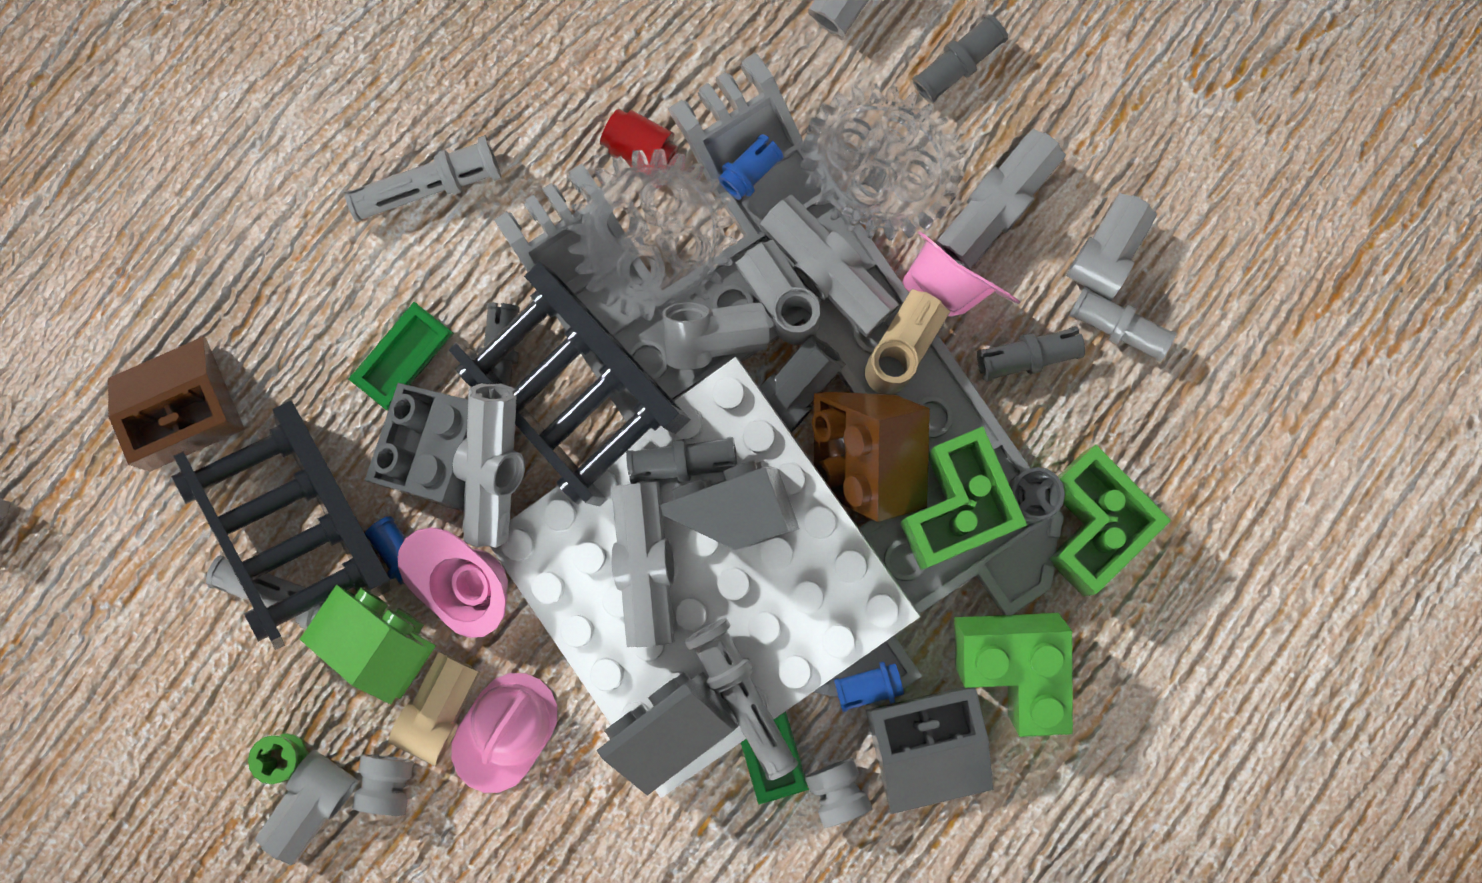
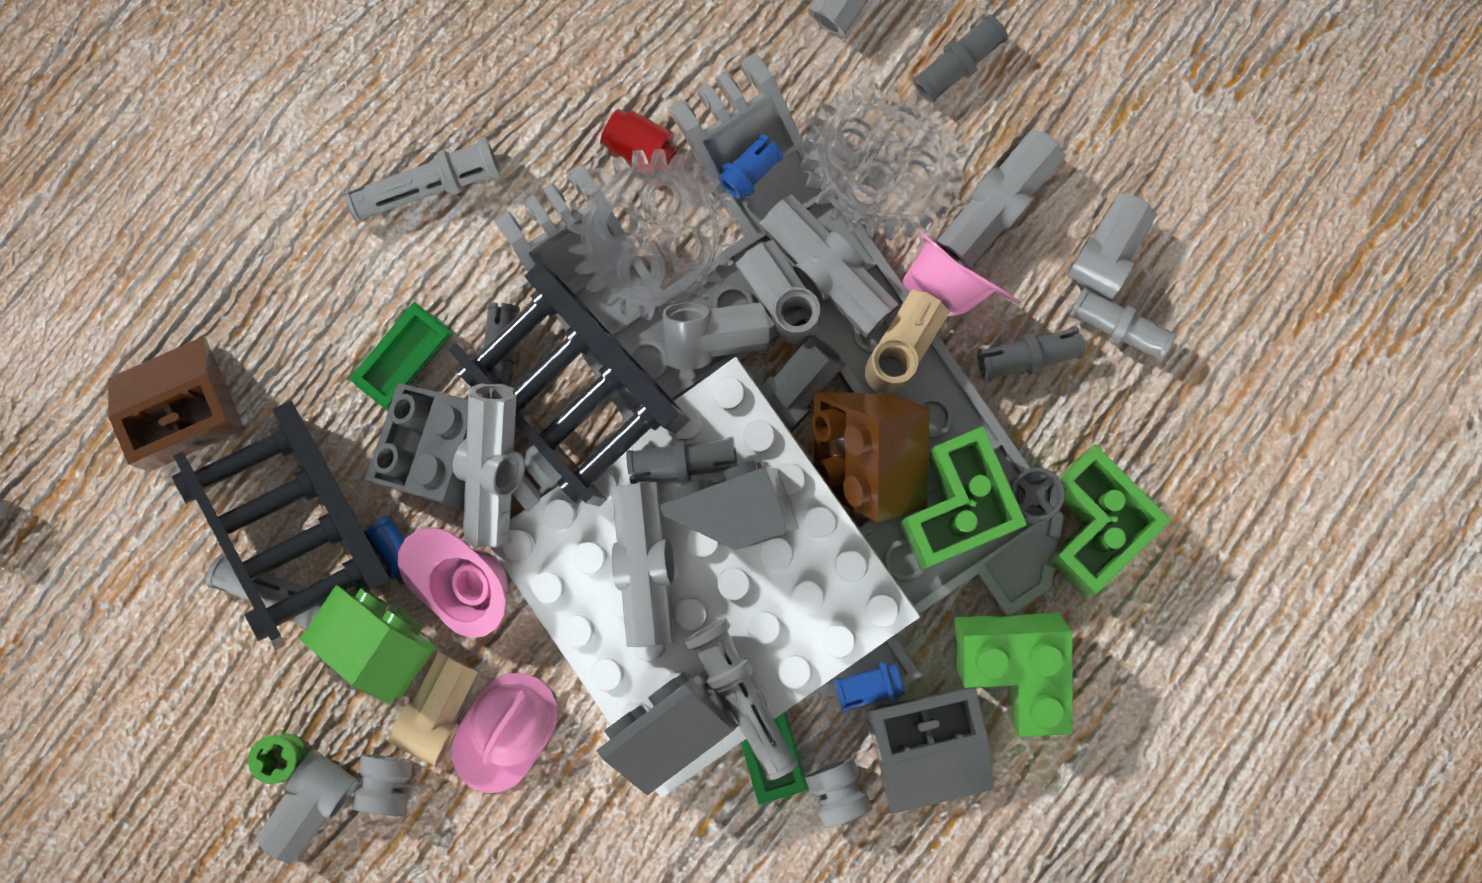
(542, 472): none -> light grey wheel

